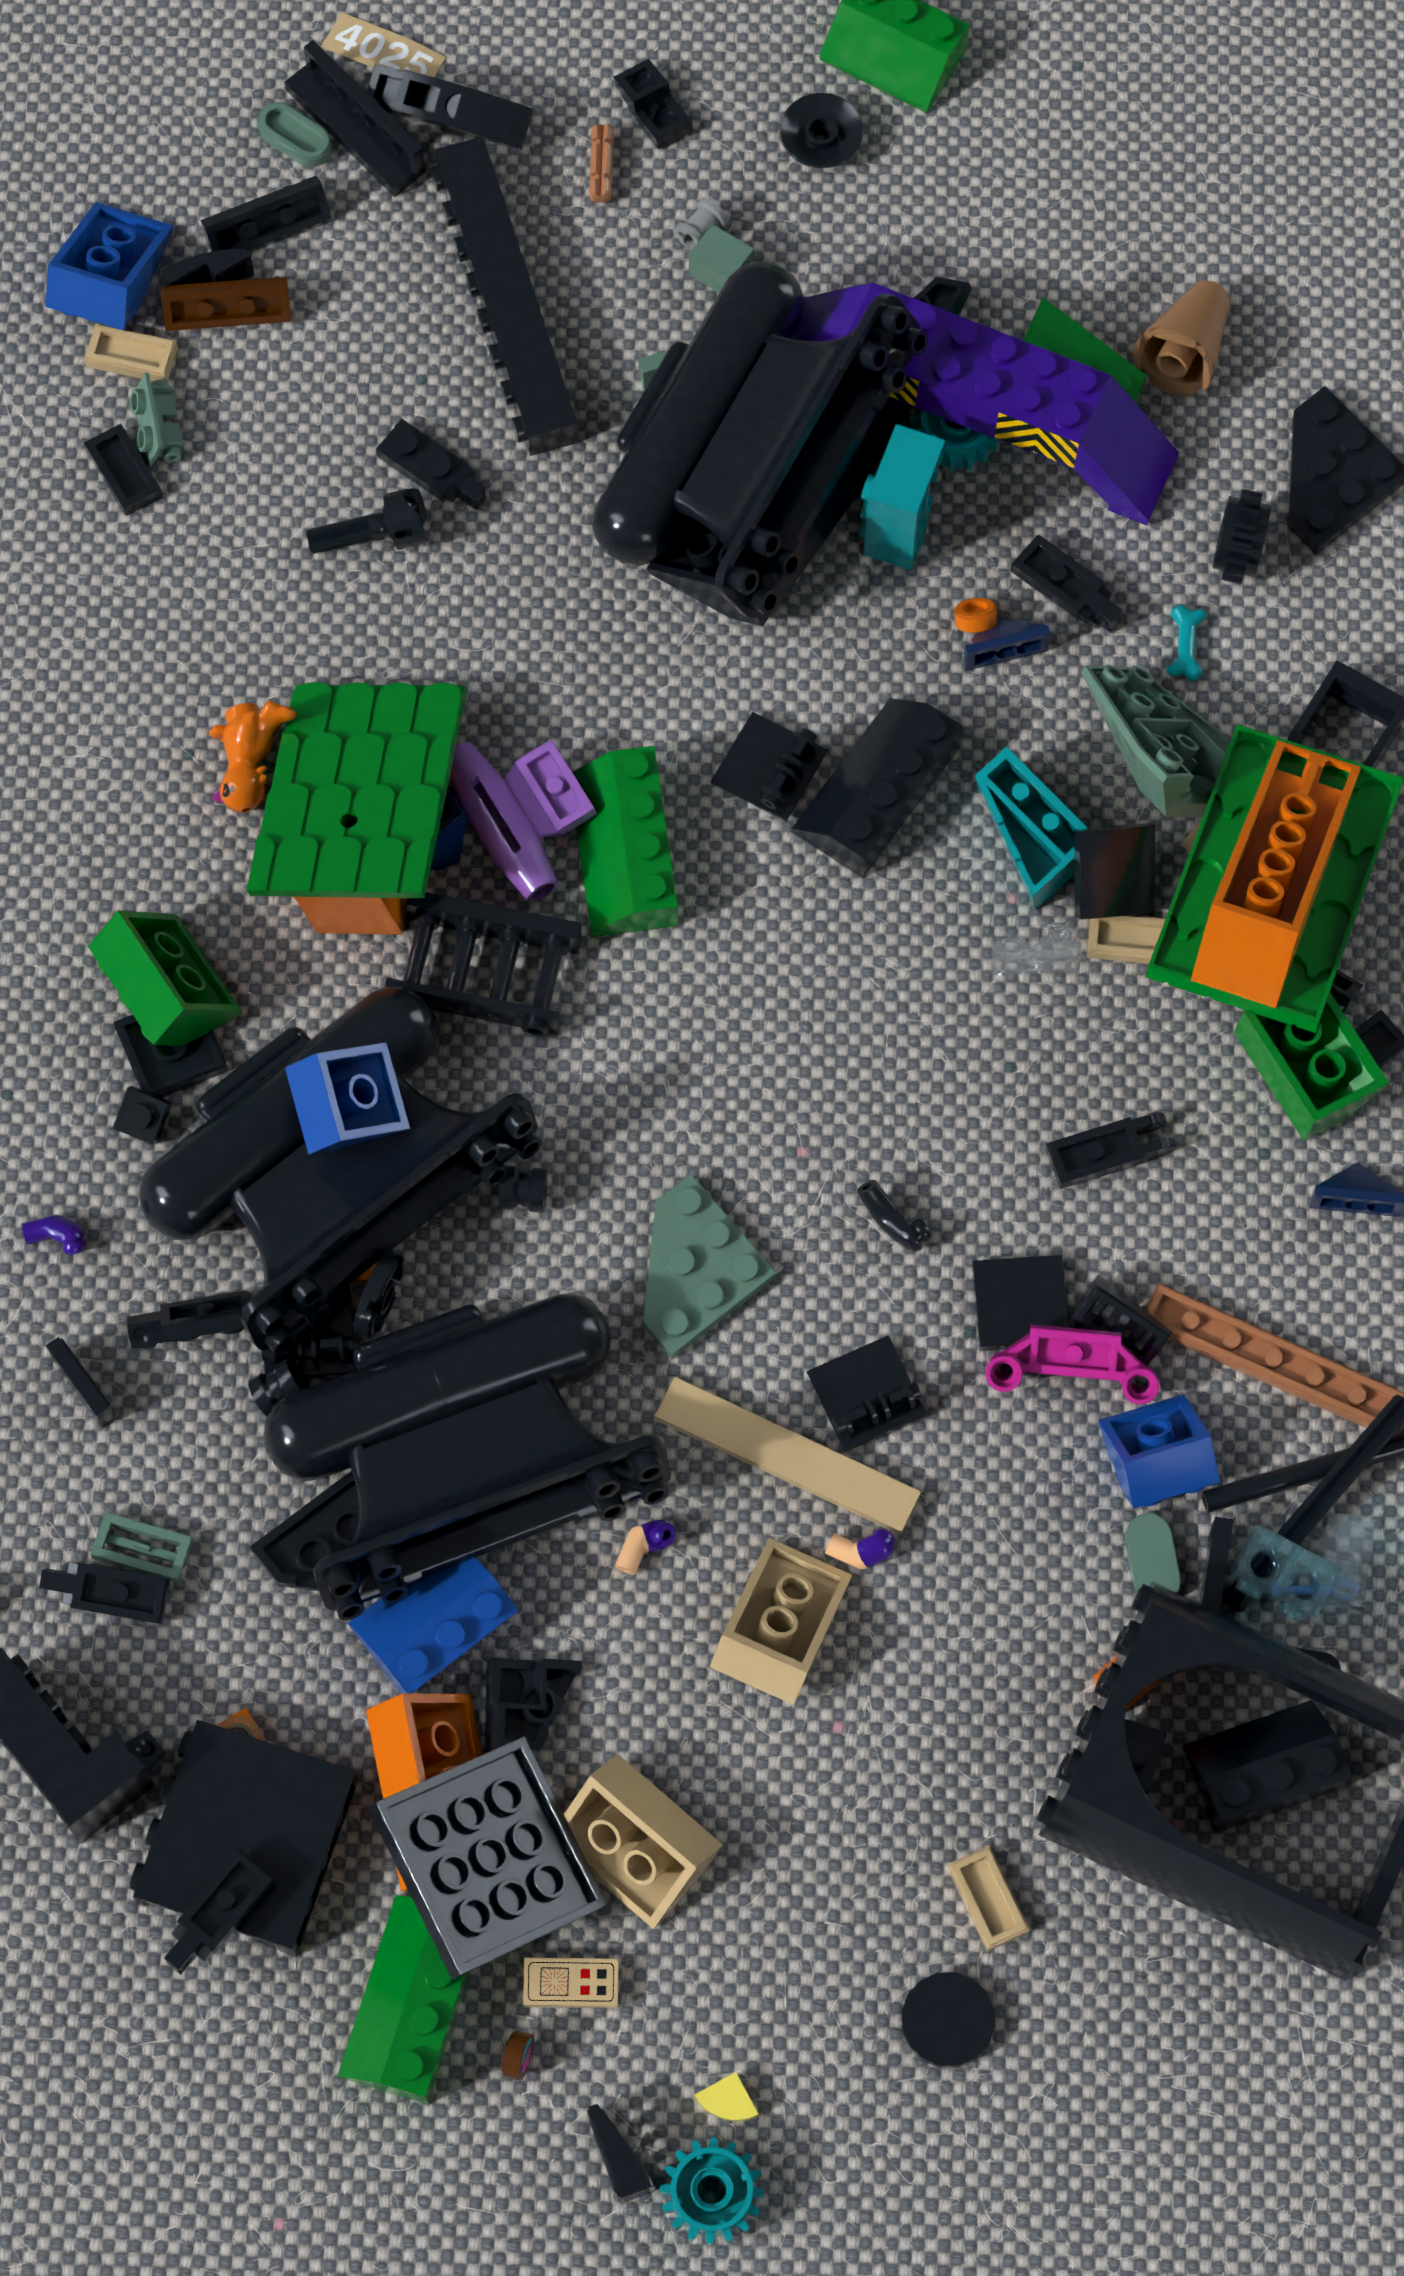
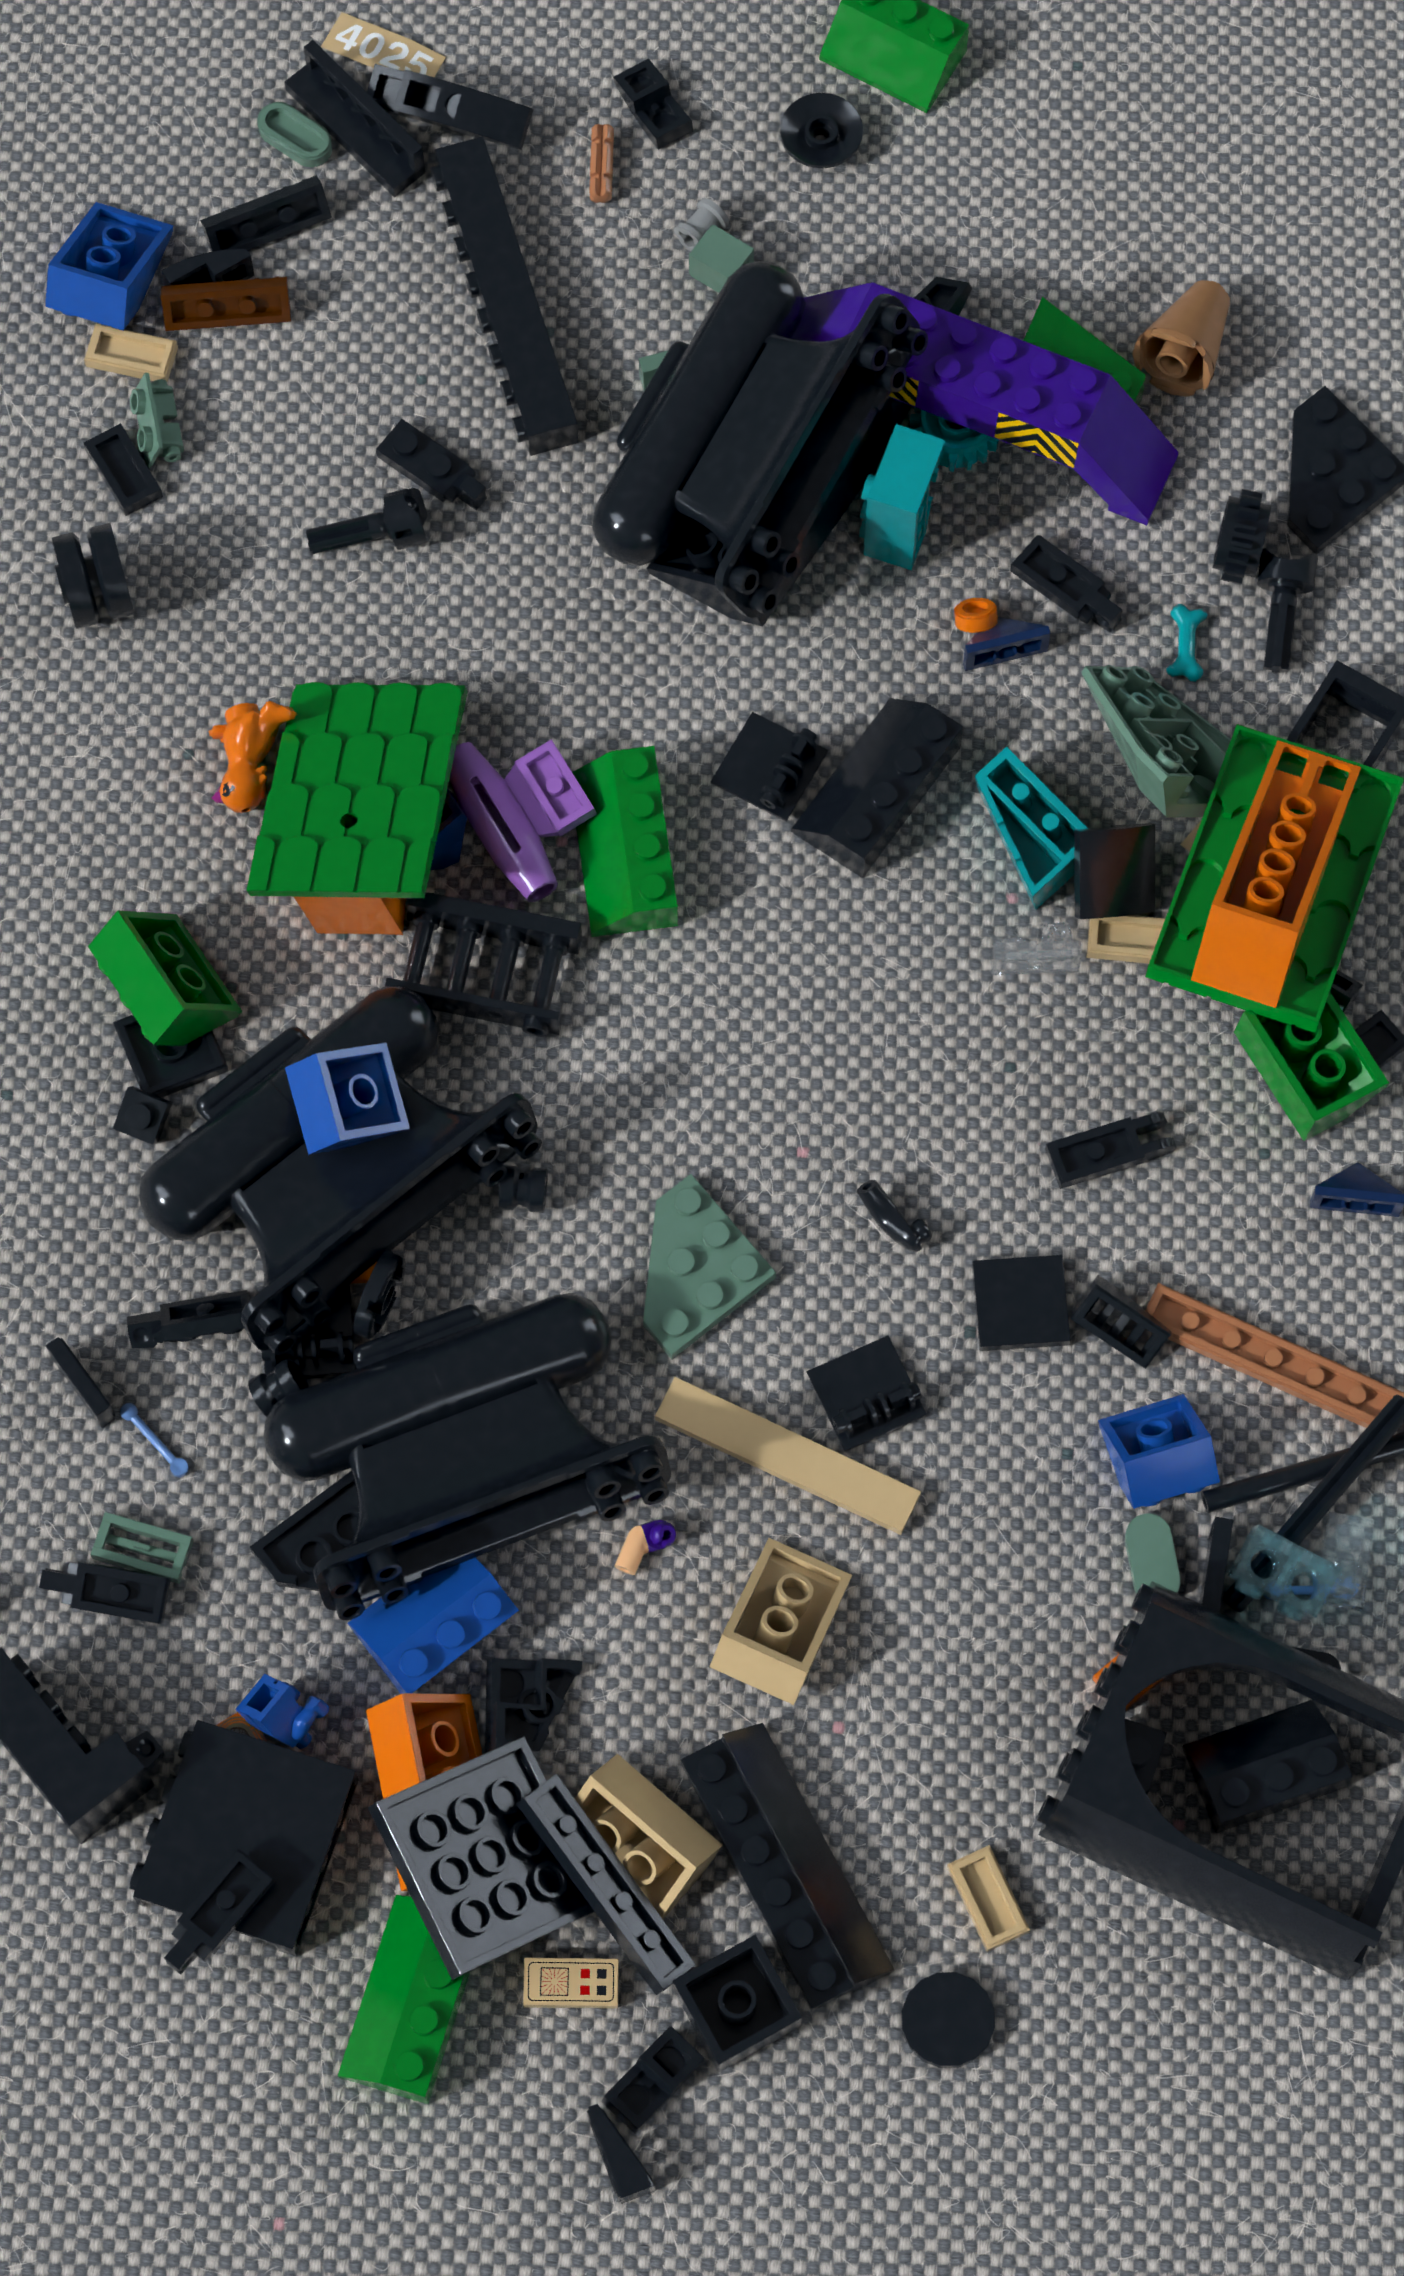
(56, 1228): dark purple arm -> none
(92, 576): none -> black wheel
(177, 1465): none -> medium blue hinge
(274, 1711): none -> blue piece
(517, 2055): reddish brown tile -> none
(606, 1884): none -> black plate
(653, 2080): none -> black slope
(704, 2165): teal gear -> none
(727, 2100): light yellow tile -> none
(737, 2003): none -> black brick
(786, 1866): none -> black slope
(865, 1552): arm -> none
(1073, 1354): dark pink plate -> none
(1286, 580): none -> black piece

